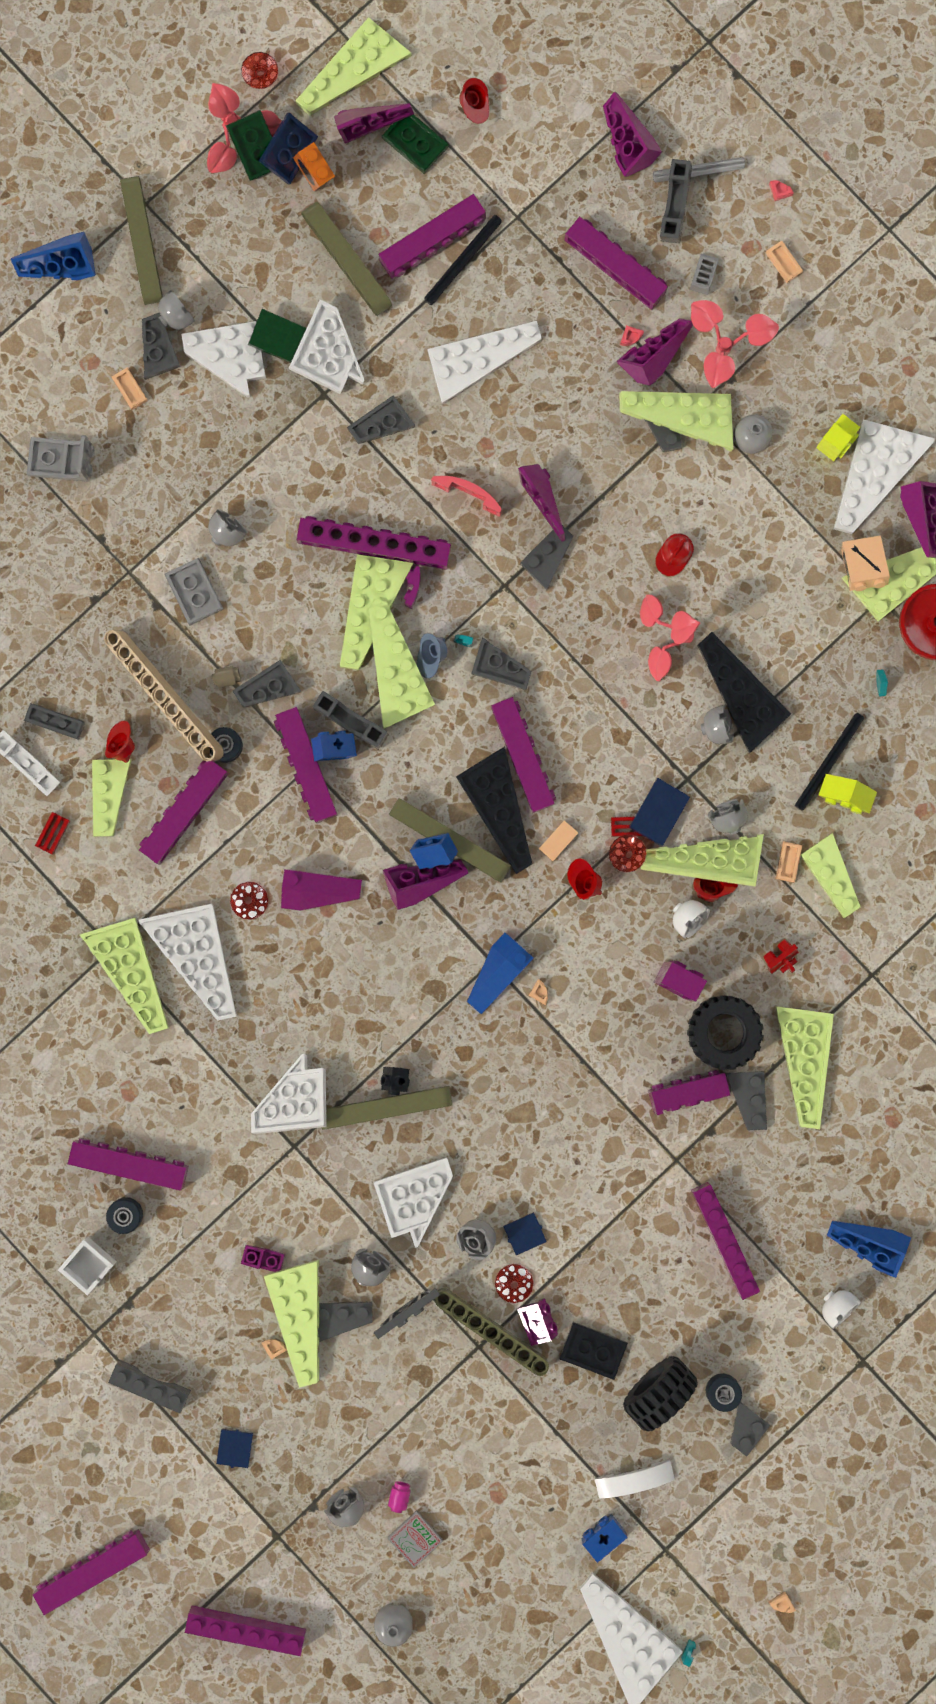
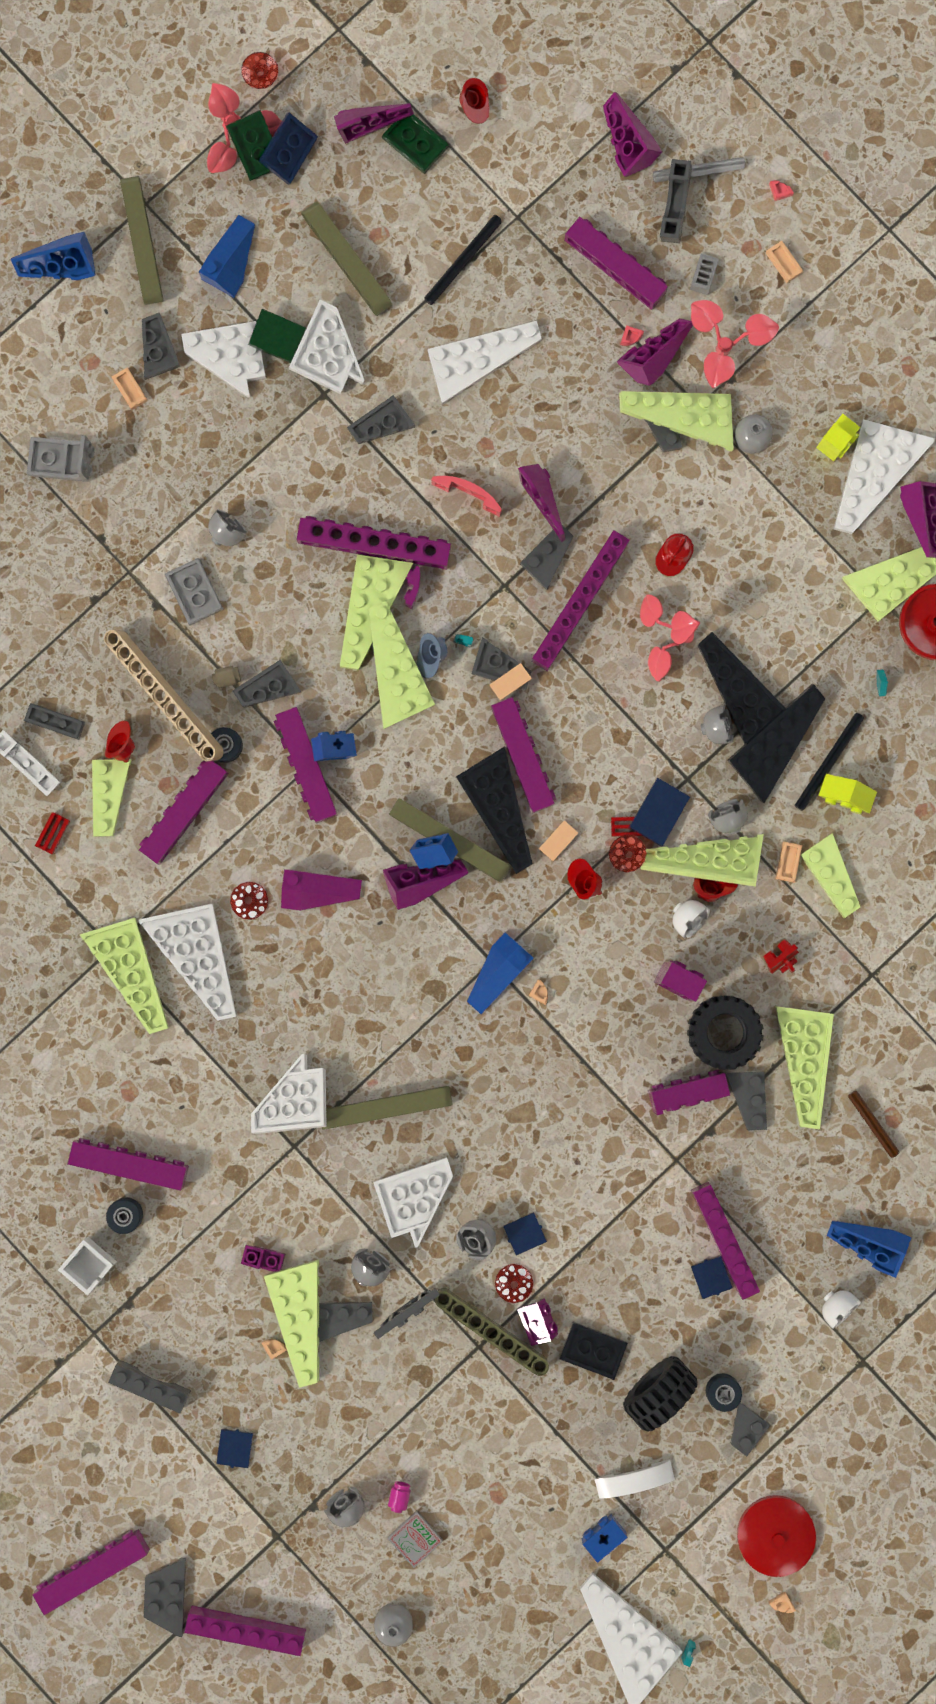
(166, 1596): none -> dark grey wing
(173, 312): light grey cylinder -> none
(228, 259): none -> blue wedge
(313, 166): orange brick -> none
(349, 720): dark grey arch -> none
(355, 64): yellowish green wing -> none
(395, 1080): black brick -> none
(432, 236): magenta brick -> none
(510, 682): none -> light nougat tile
(580, 600): none -> magenta brick
(711, 1277): none -> dark blue piece
(770, 750): none -> black wing
(776, 1536): none -> red dish
(865, 563): light nougat brick -> none
(873, 1124): none -> reddish brown axle

